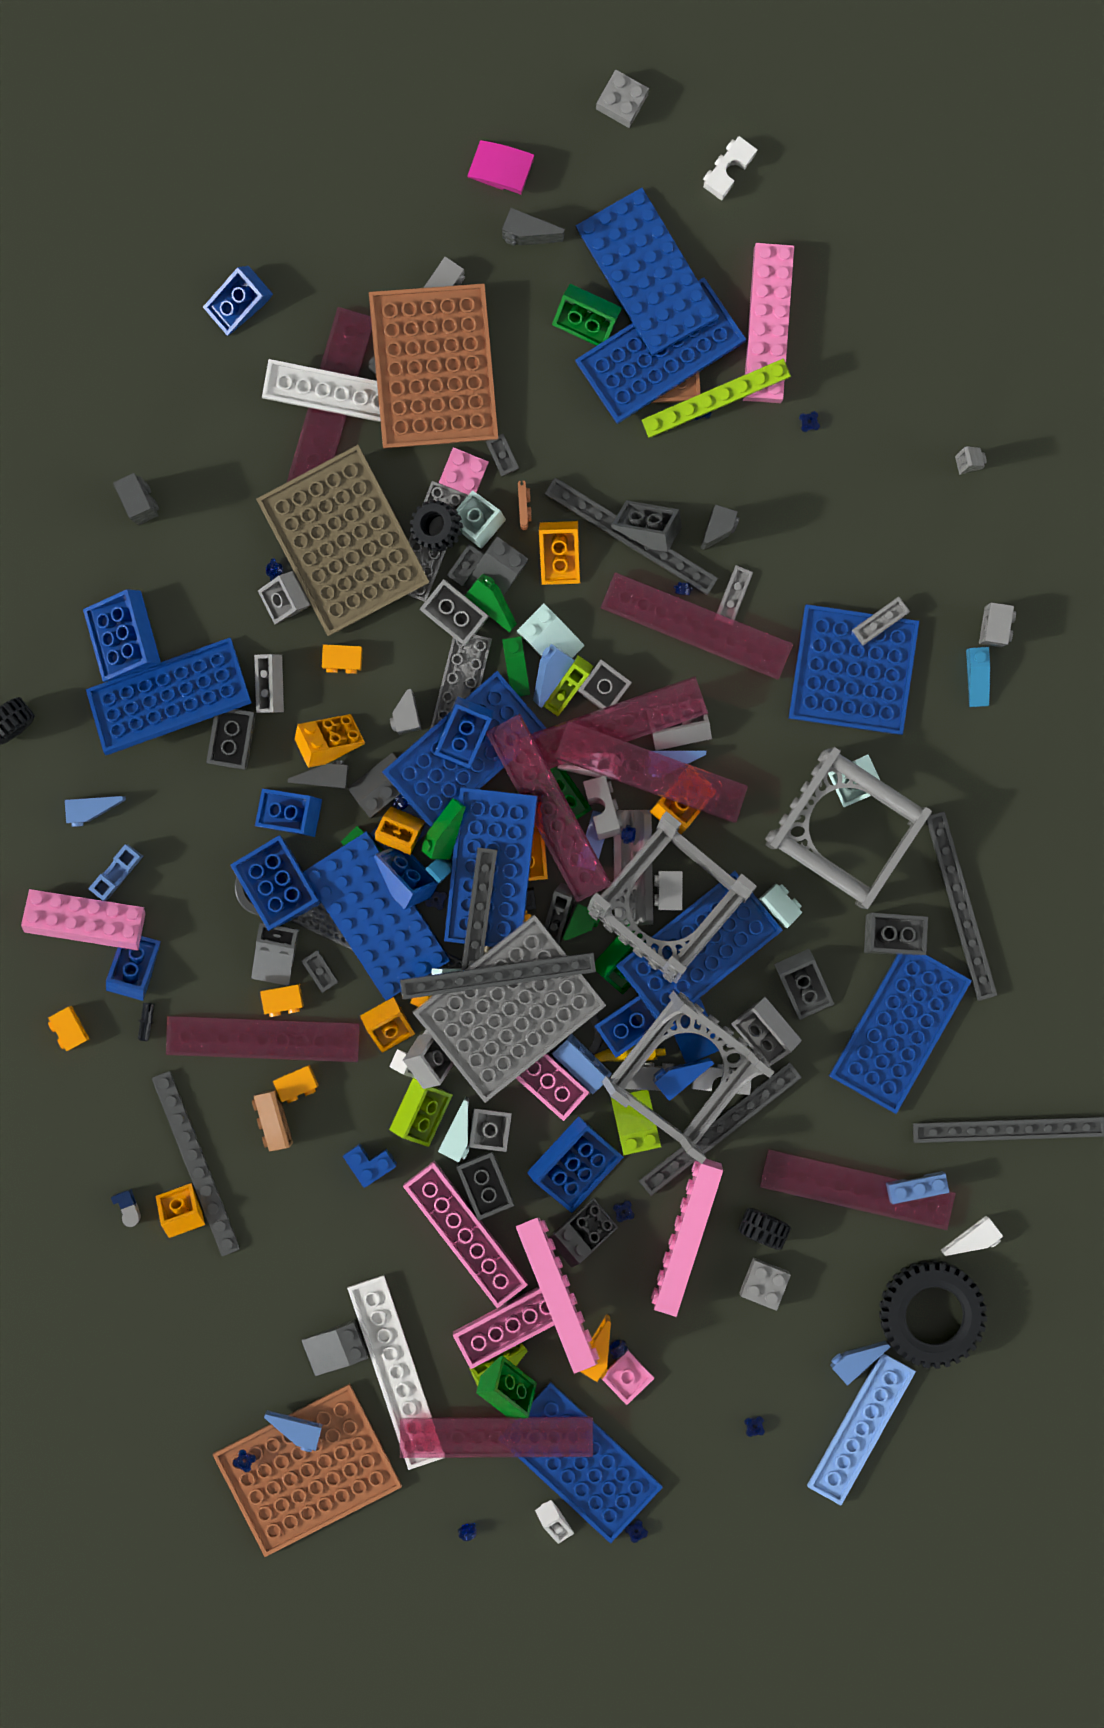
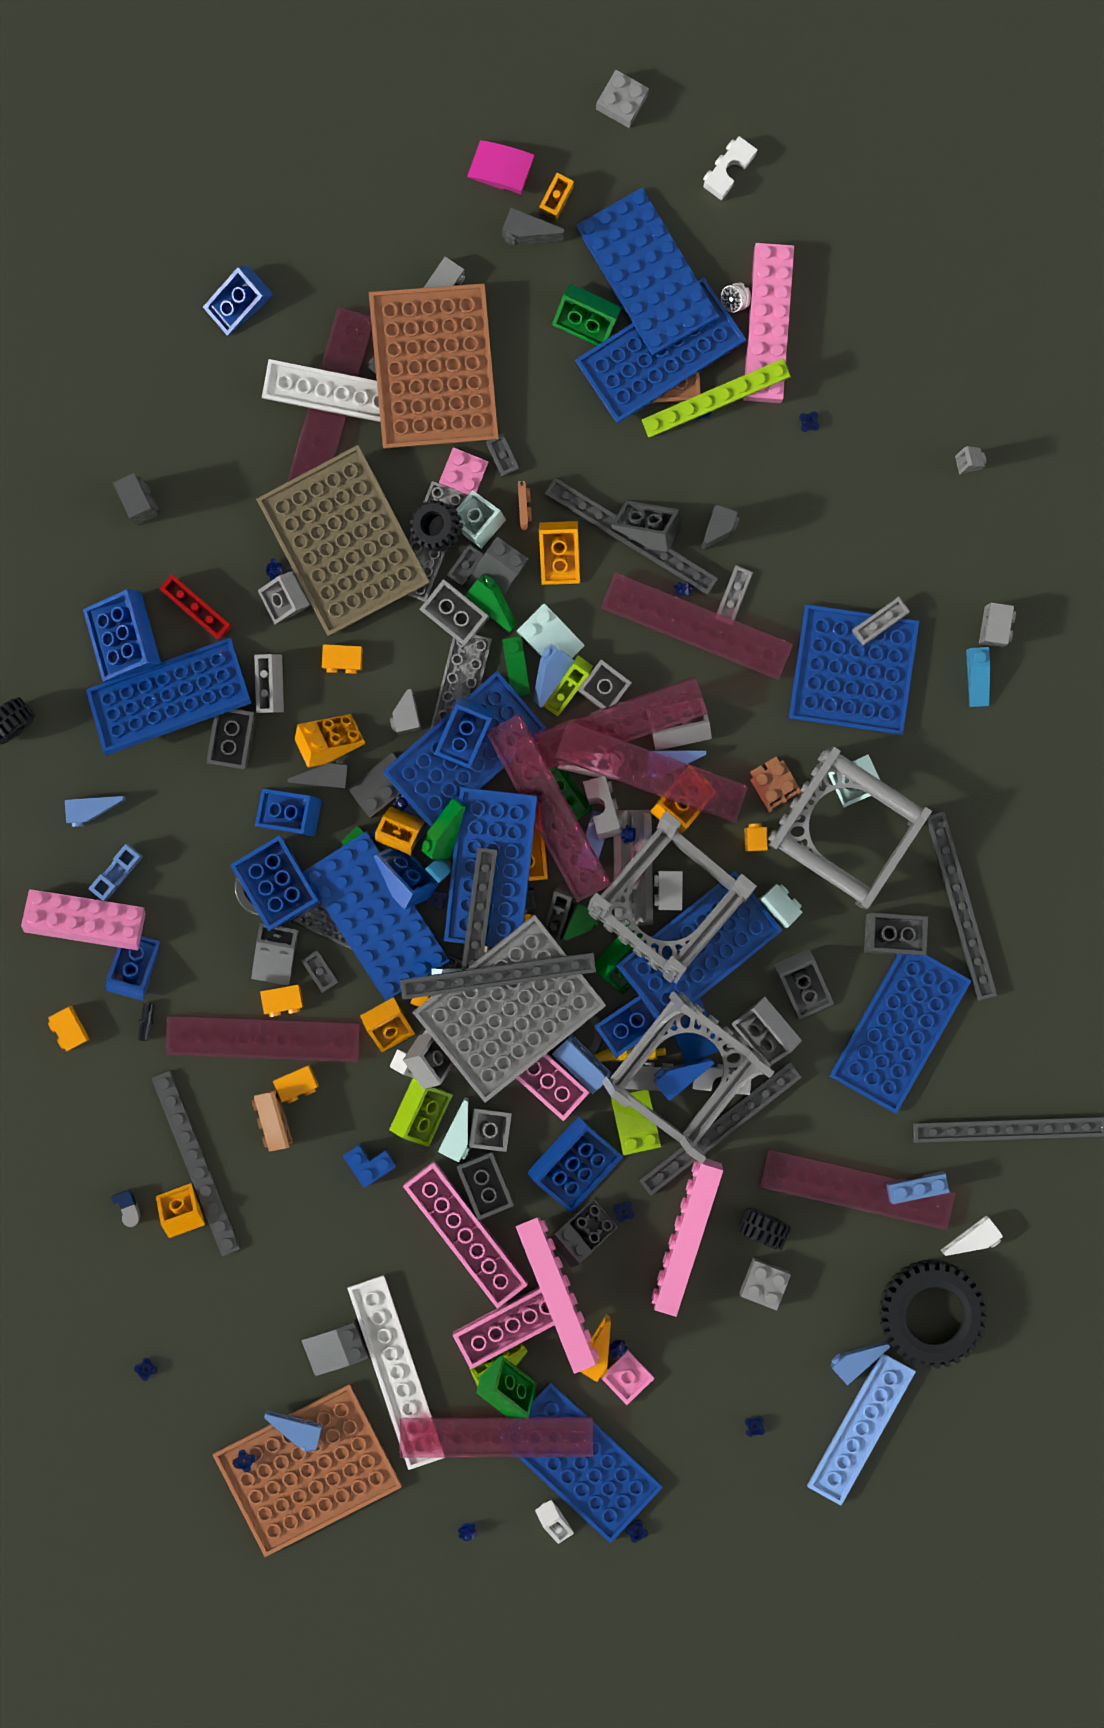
(145, 1364): none -> clear blue plate
(196, 607): none -> red brick
(556, 196): none -> light orange brick
(736, 296): none -> white wheel
(755, 838): none -> light orange brick
(774, 783): none -> nougat plate

